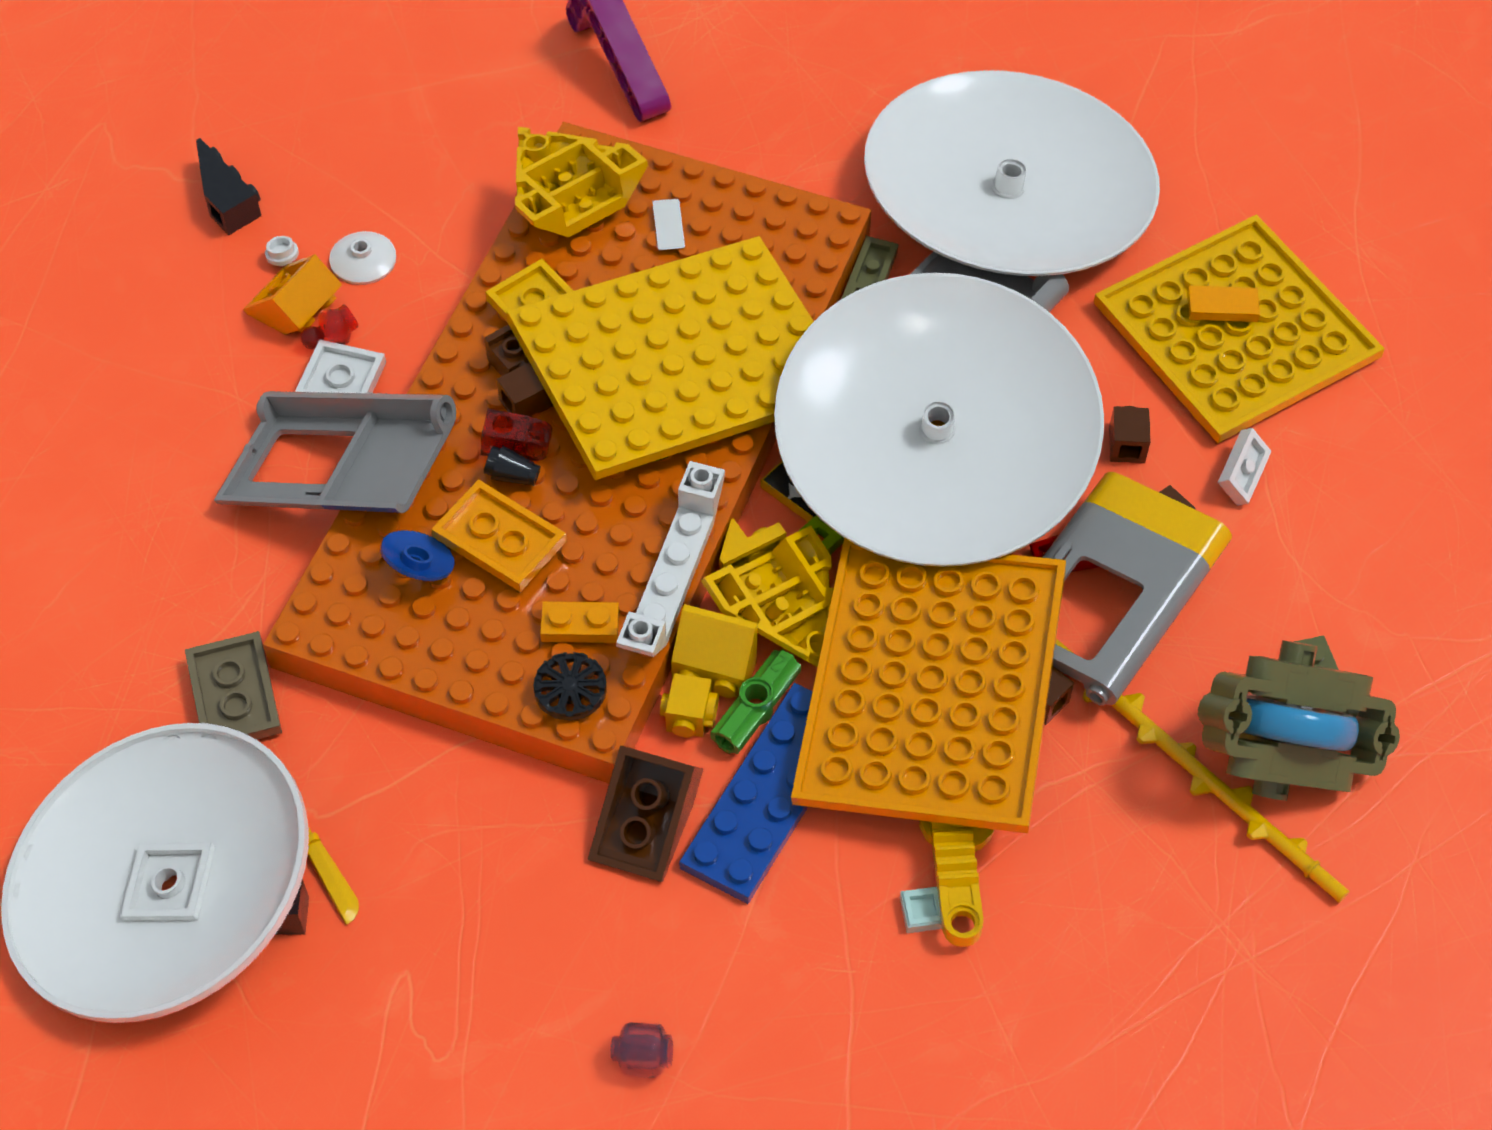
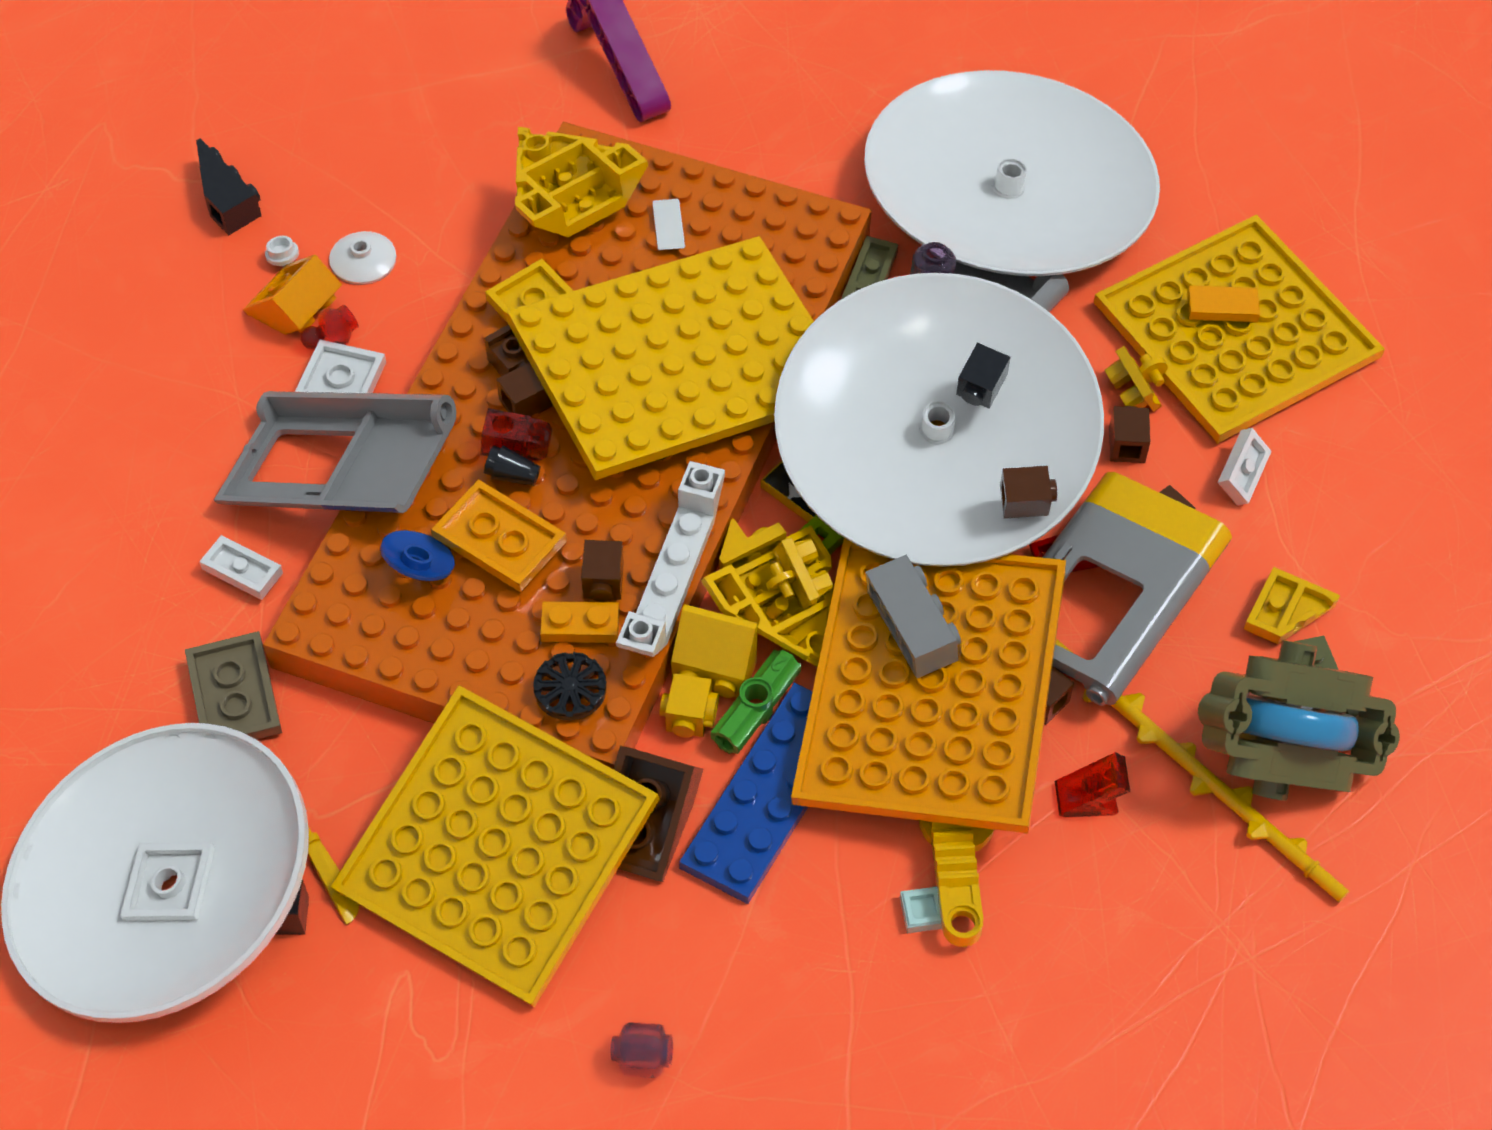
(241, 567): none -> white plate
(496, 844): none -> yellow plate
(602, 570): none -> reddish brown brick
(792, 575): none -> yellow hips
(913, 615): none -> light grey brick
(933, 259): none -> clear purple head
(983, 376): none -> black brick
(1027, 491): none -> reddish brown brick
(1093, 788): none -> clear red slope
(1127, 369): none -> yellow hips
(1288, 606): none -> yellow wing

